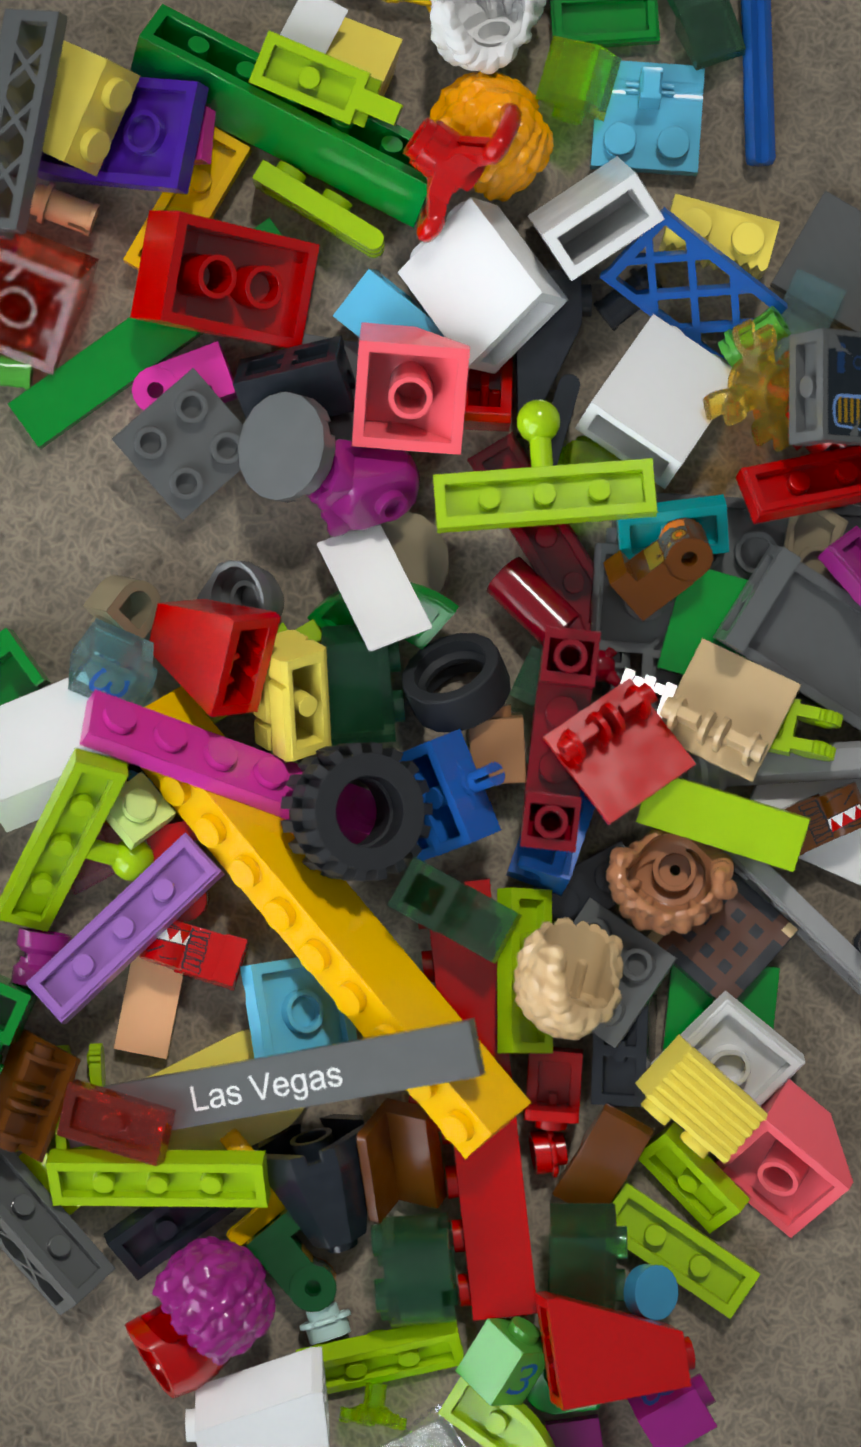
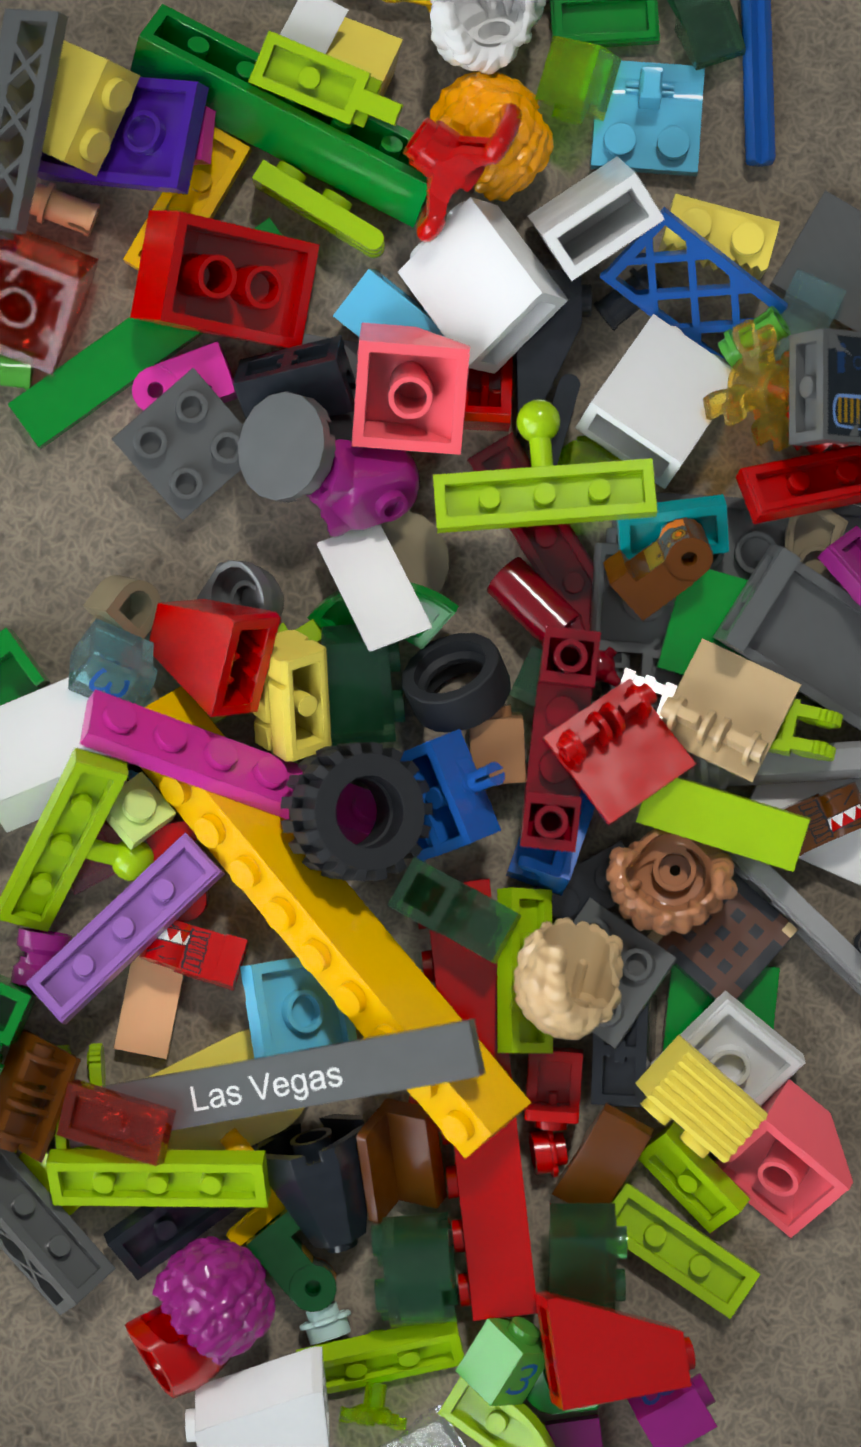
(651, 1291): dark azure tile -> none

